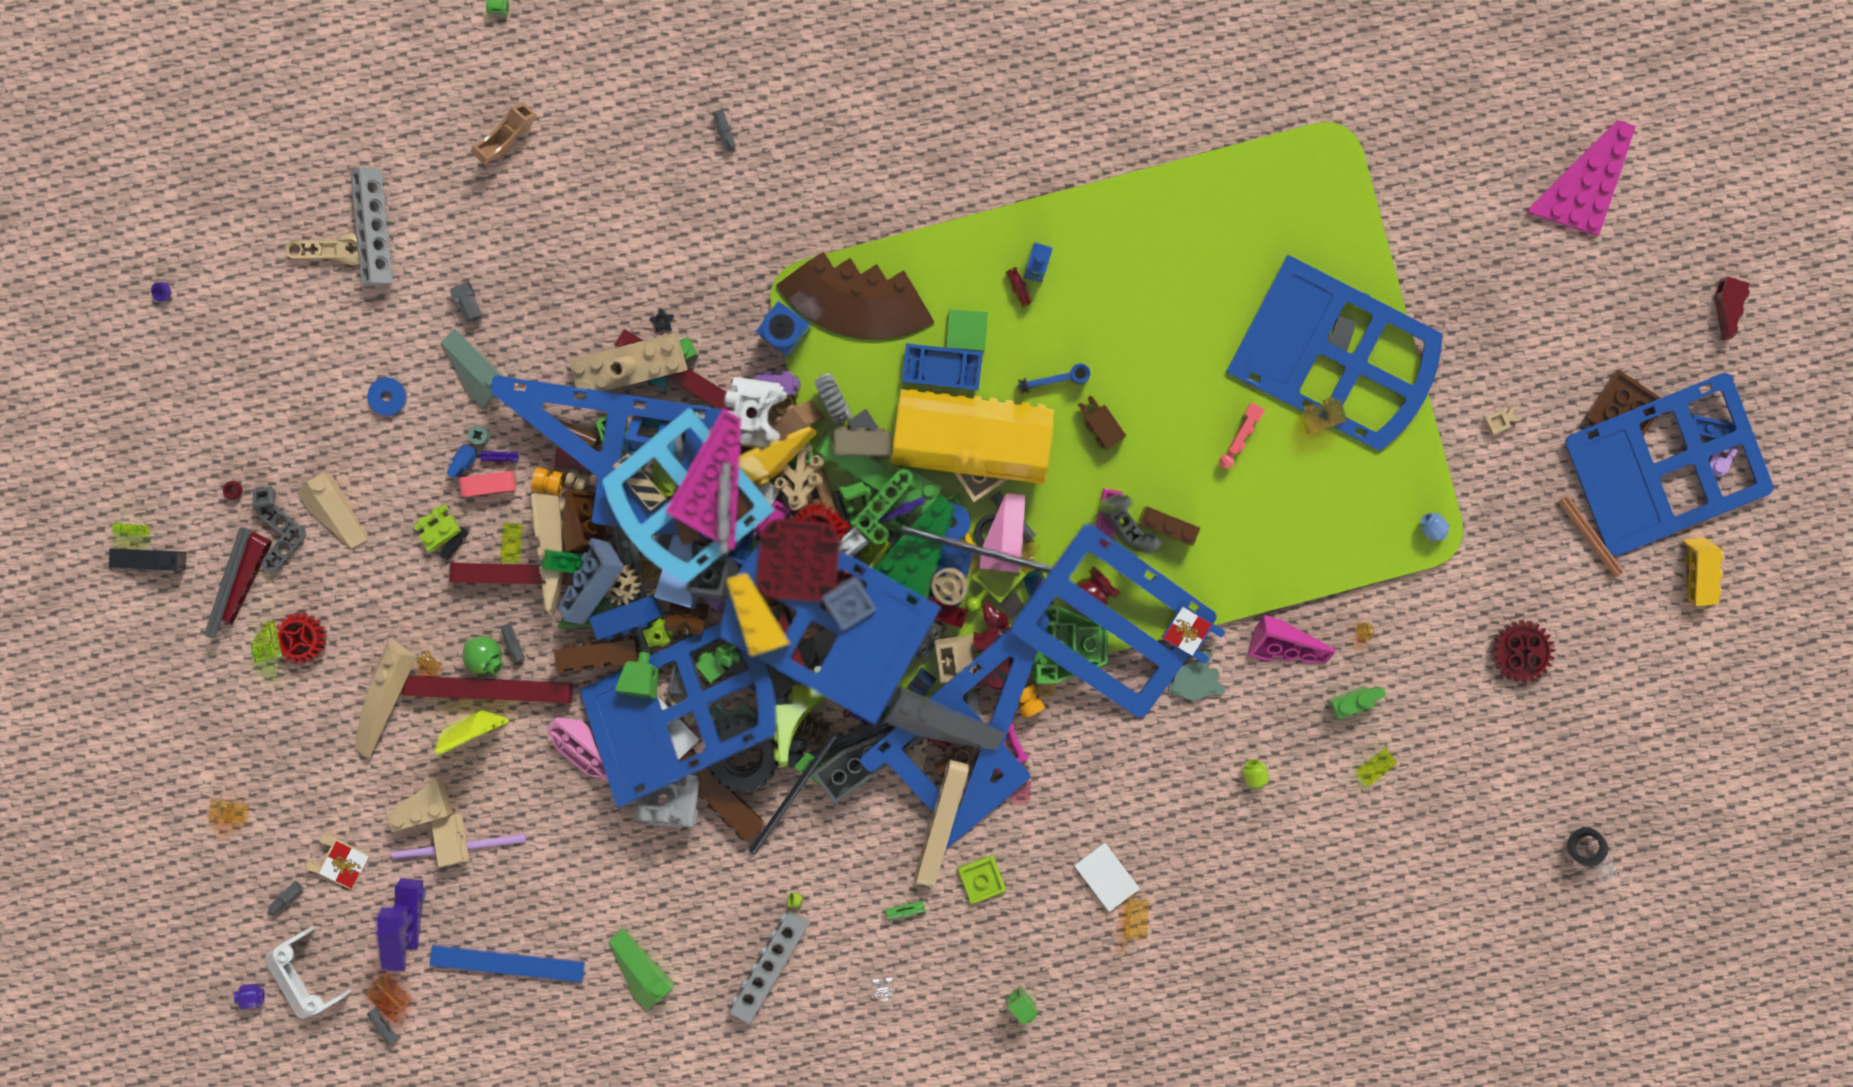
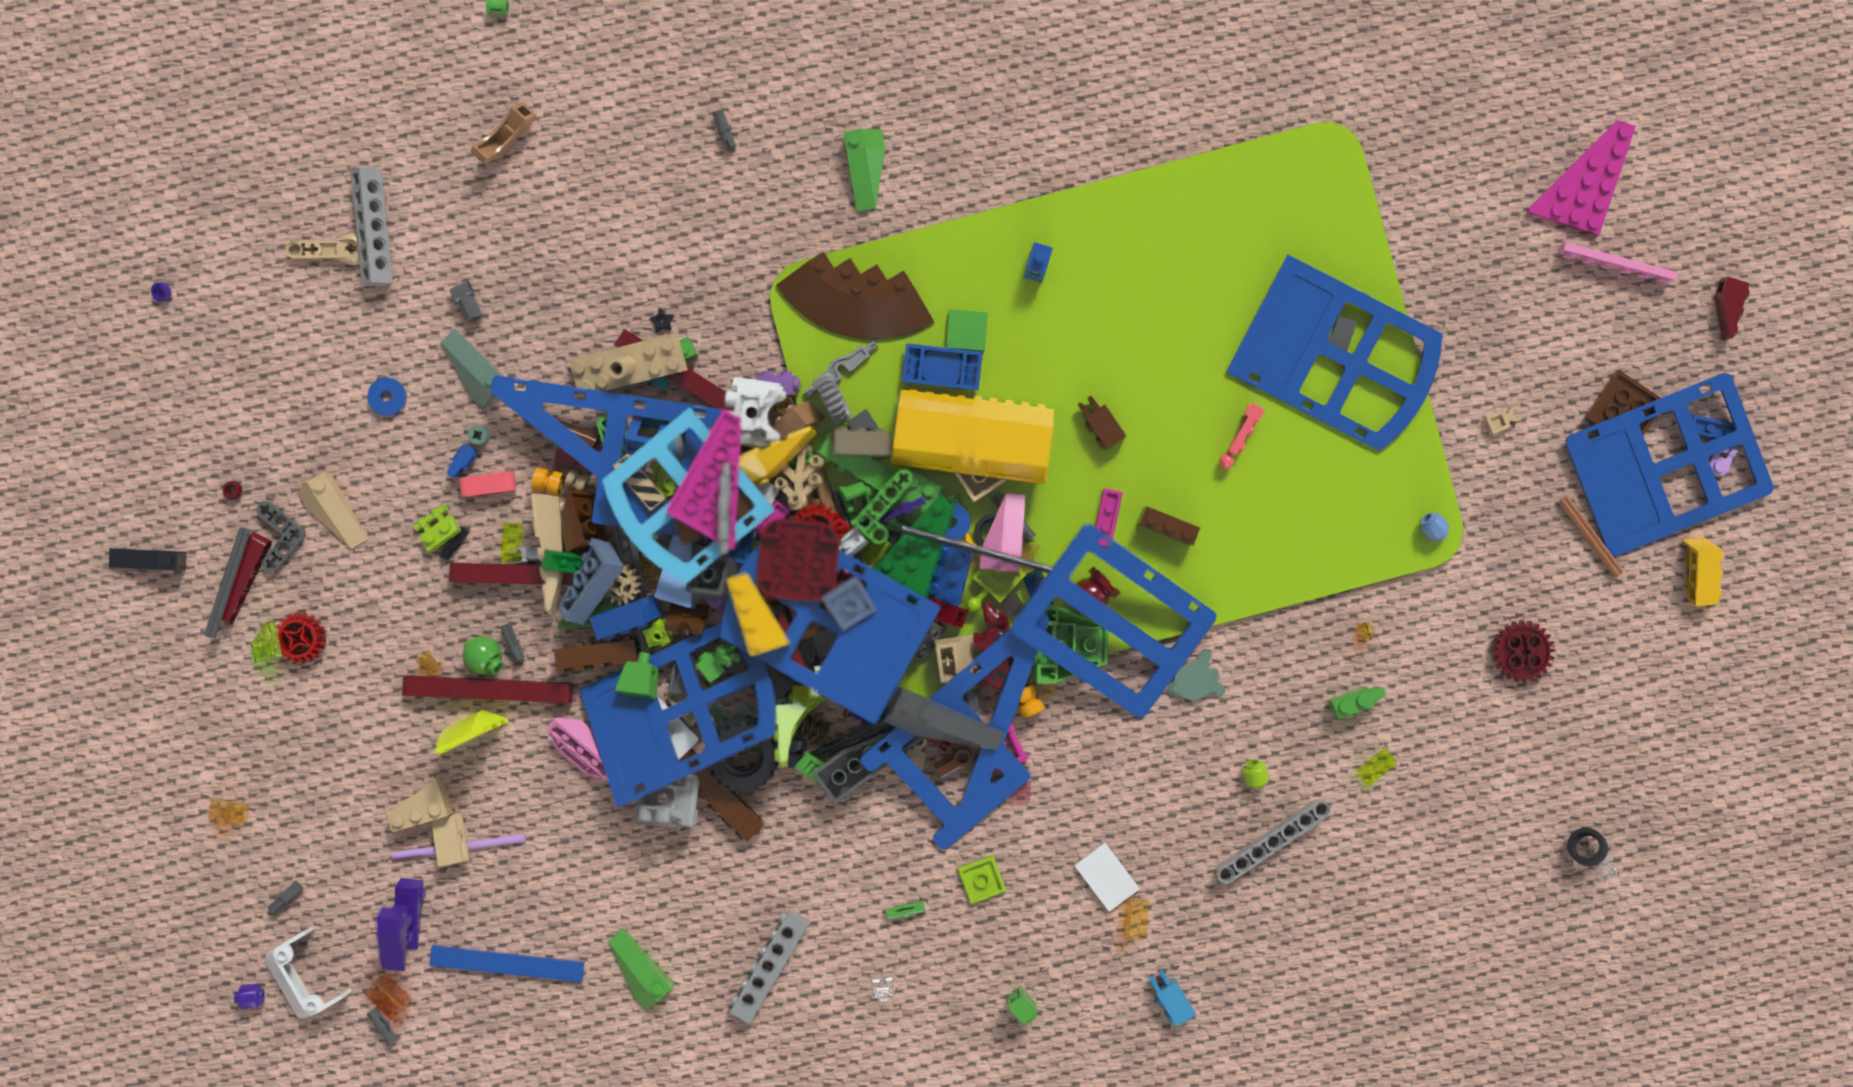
(130, 528): clear neon green beam -> none
(263, 497): dark grey slope -> none
(342, 862): flag -> none
(383, 692): tan wedge -> none
(499, 456): dark purple axle -> none
(528, 554): none -> light grey piece
(783, 329): blue piece -> none
(793, 793): black piece -> none
(794, 900): lime hinge -> none
(850, 362): none -> light grey piece
(865, 159): none -> bright green wedge
(922, 682): dark blue slope -> none
(941, 823): tan beam -> none
(949, 586): tan wheel -> none
(1019, 287): dark red pin -> none
(1024, 386): blue piece -> none
(1113, 510): dark grey connector -> none
(1173, 999): none -> dark azure hinge
(1189, 631): flag -> none
(1281, 640): dark pink wedge -> none
(1281, 840): none -> light grey beam
(1334, 416): clear yellow brick -> none
(1624, 265): none -> bright pink plate

